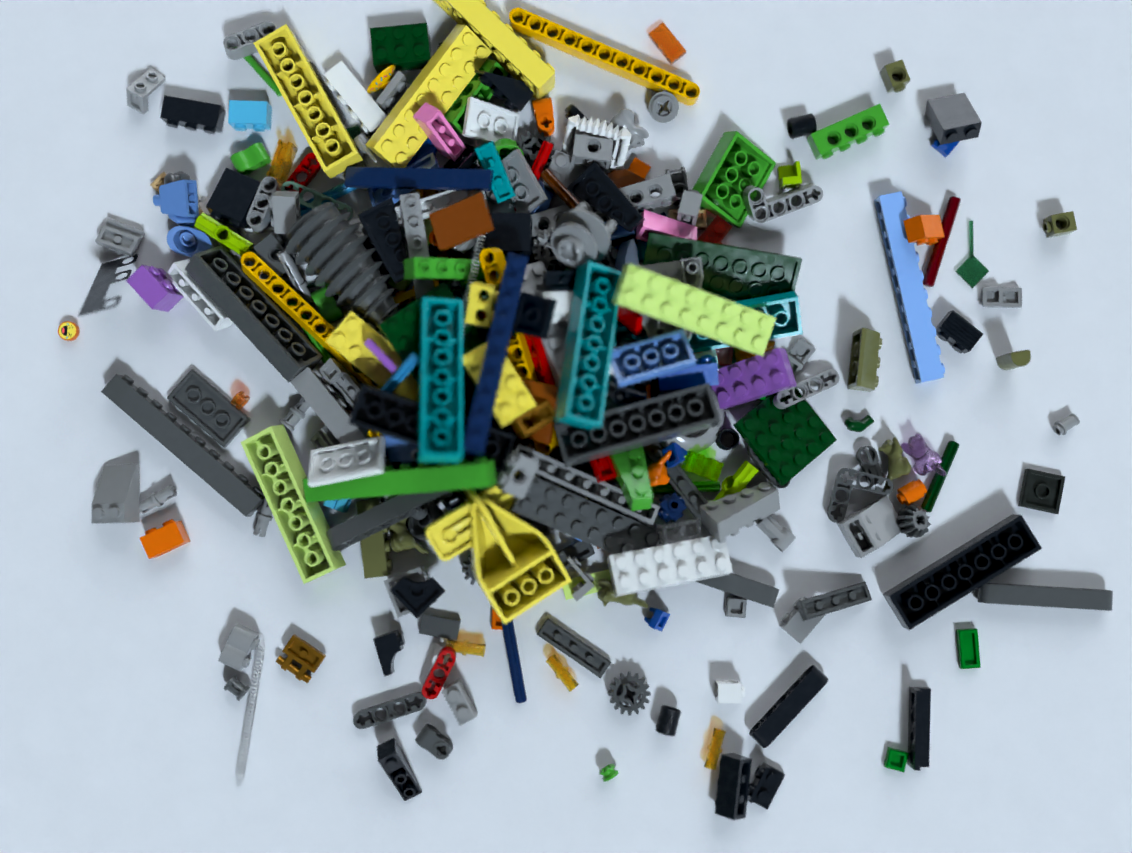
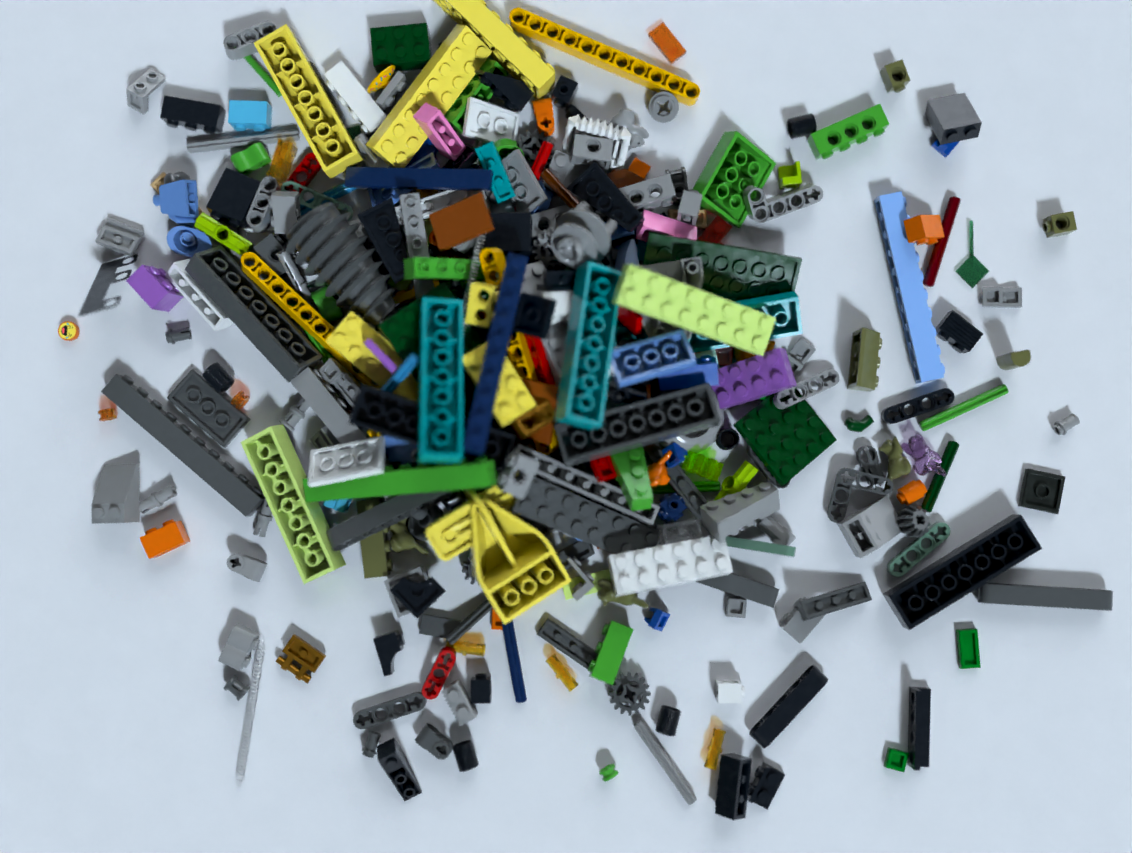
(107, 414): none -> clear orange bush
(178, 335): none -> dark grey pin
(218, 378): none -> black piece
(242, 141): none -> light grey axle
(249, 568): none -> light grey piece
(371, 744): none -> dark grey pin
(465, 755): none -> black piece
(469, 622): none -> dark grey axle
(481, 689): none -> black brick
(564, 92): none -> black brick
(610, 652): none -> bright green brick
(665, 762): none -> light grey axle
(760, 546): none -> sand green beam
(917, 406): none -> black beam
(919, 550): none -> sand green beam
(963, 407): none -> bright green axle

